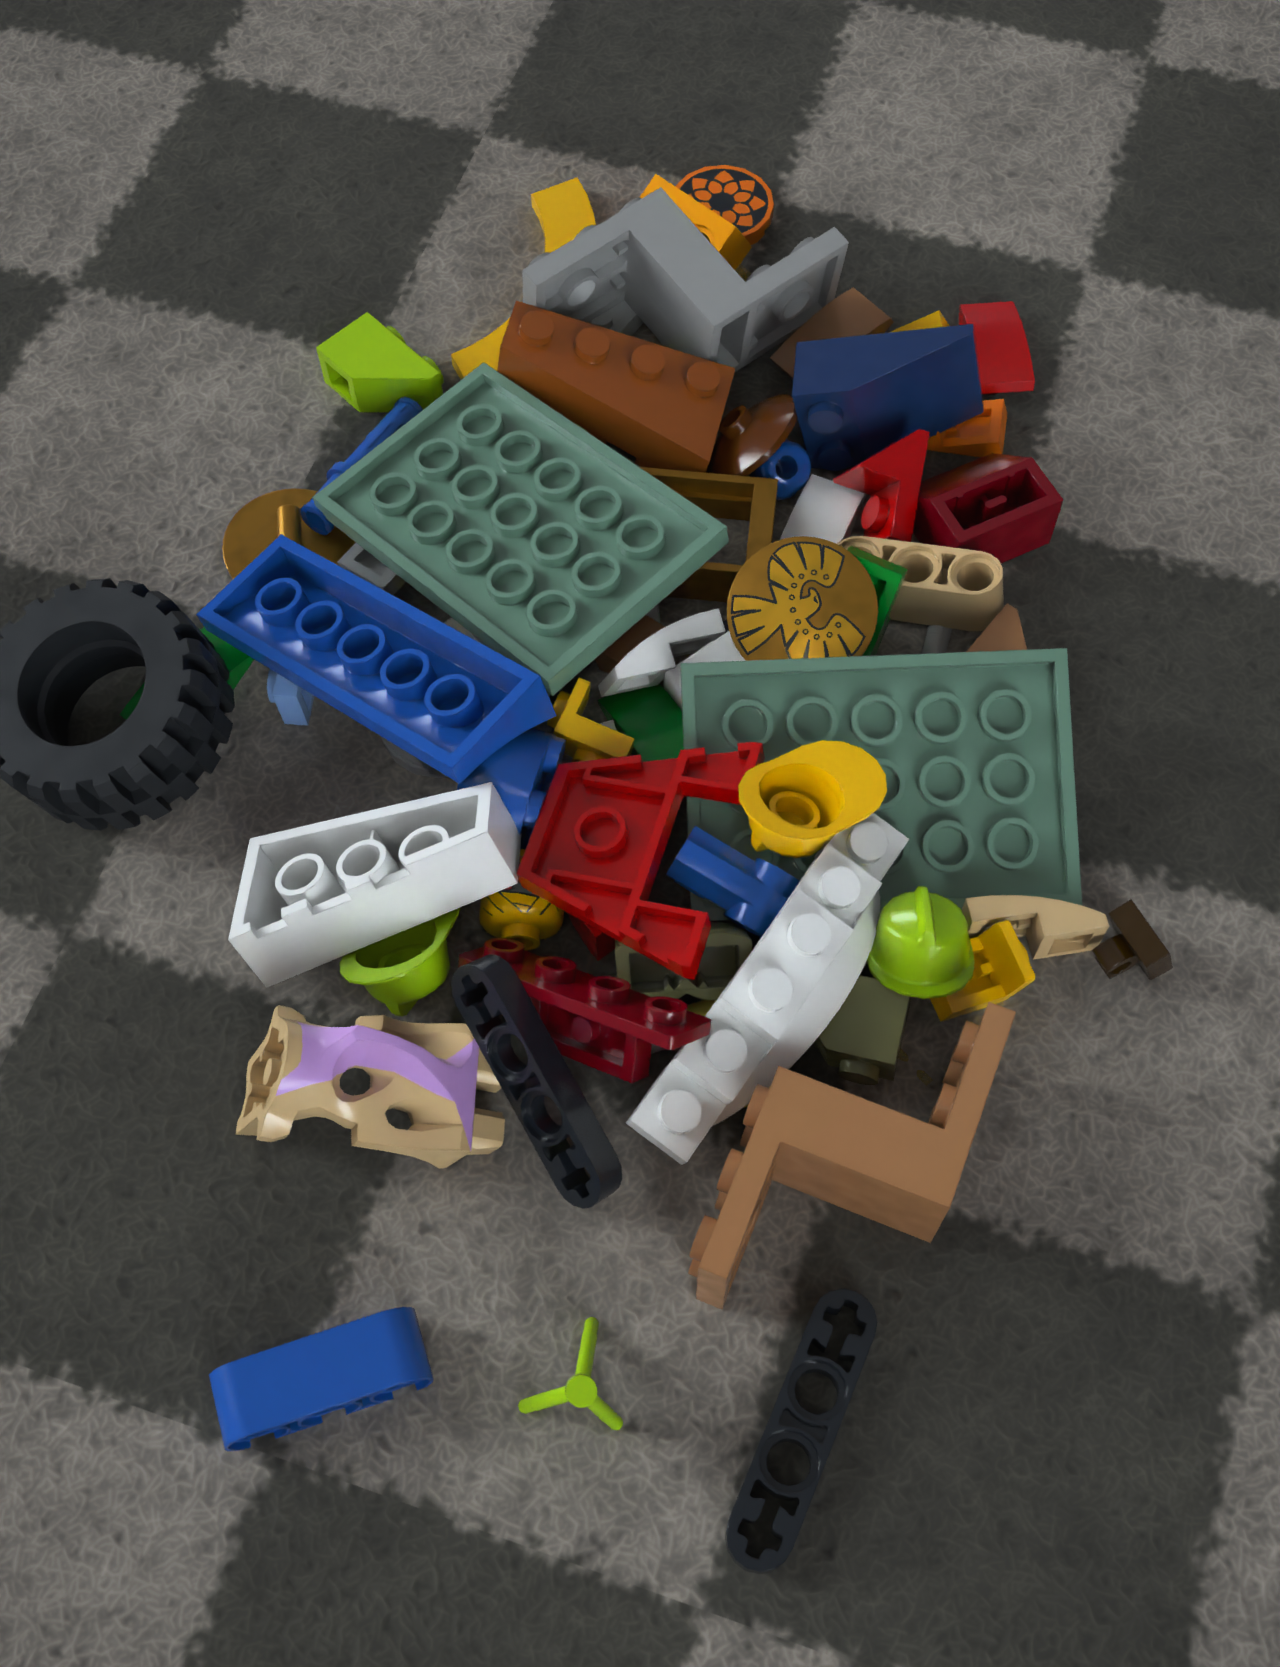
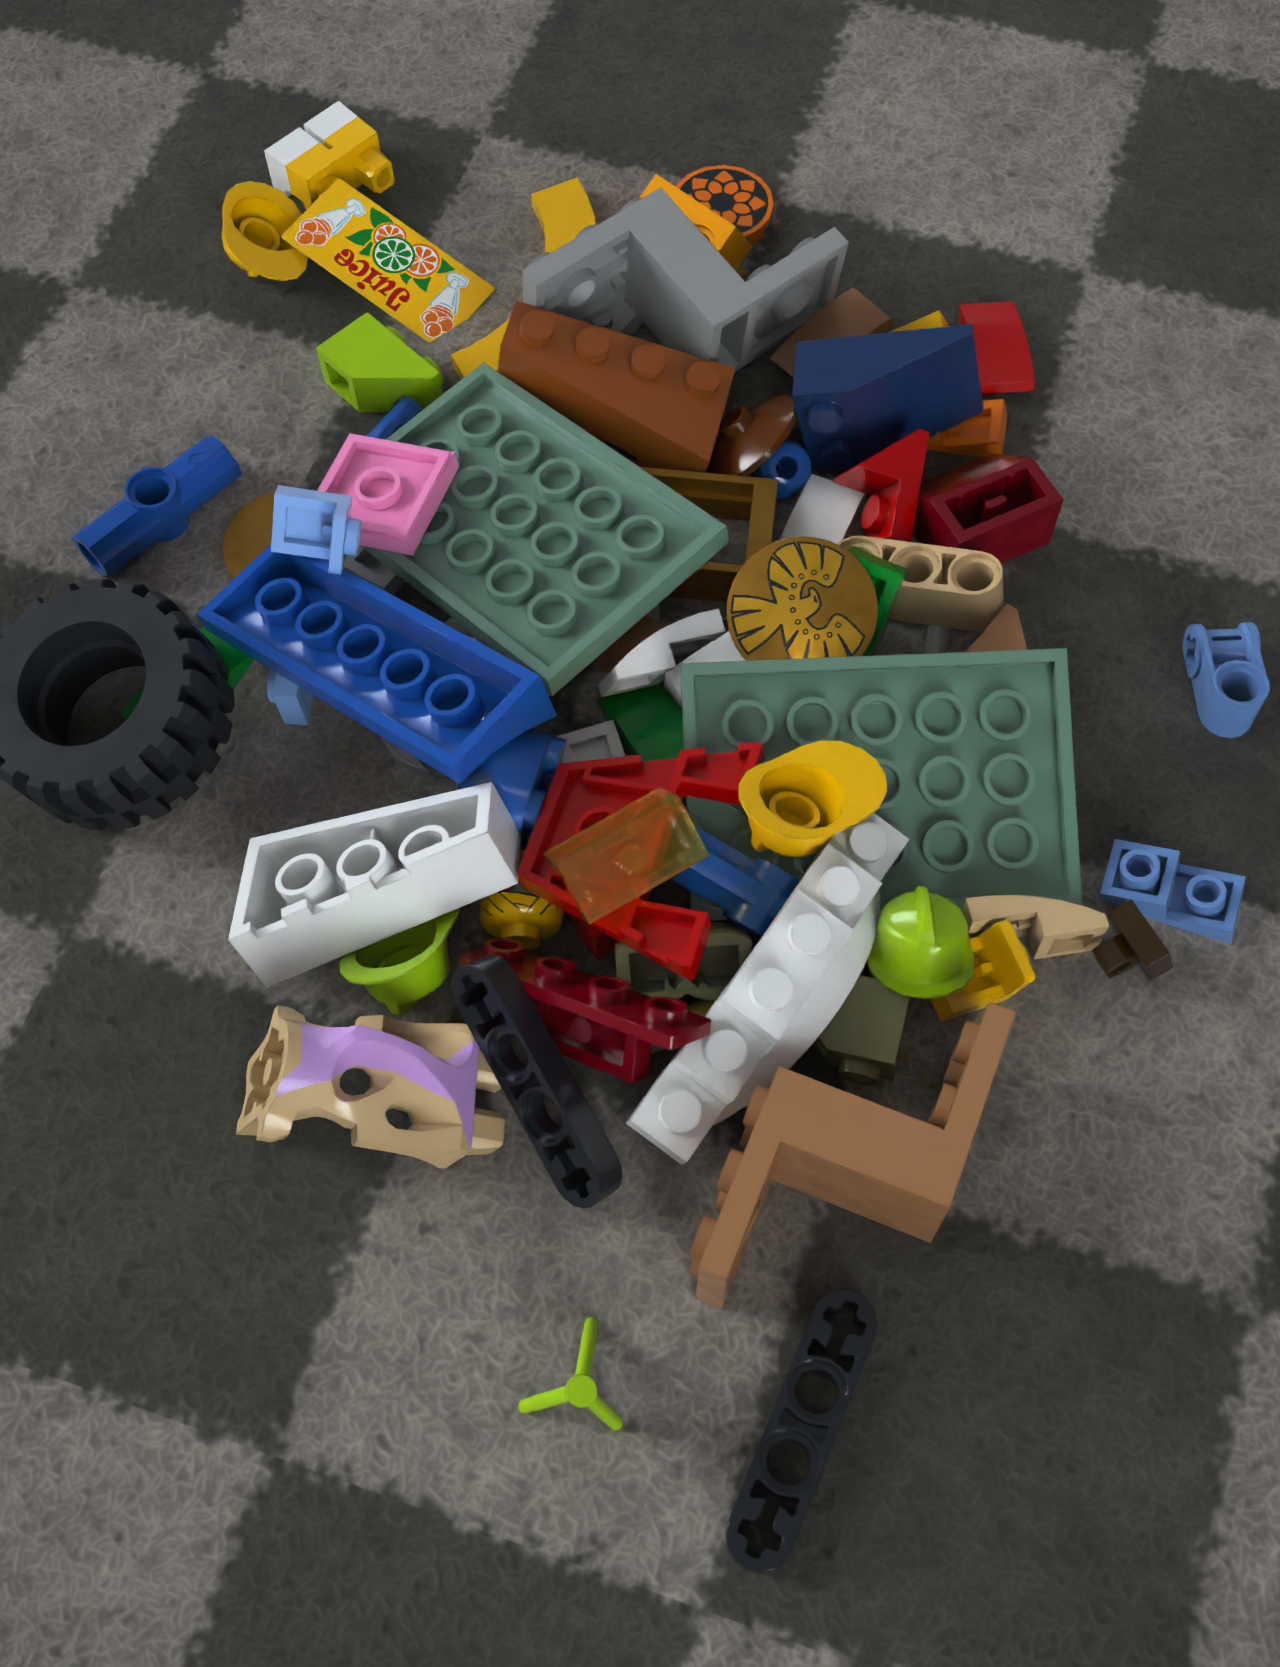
(157, 505): none -> blue piece
(252, 231): none -> yellow piece
(315, 525): none -> light blue bracket
(319, 1374): blue beam -> none
(330, 148): none -> yellow hips
(387, 262): none -> sticker
(391, 488): none -> bright pink tile
(584, 737): yellow bracket -> none
(627, 853): none -> clear yellow panel
(1173, 892): none -> medium blue slope
(1226, 676): none -> medium blue piece

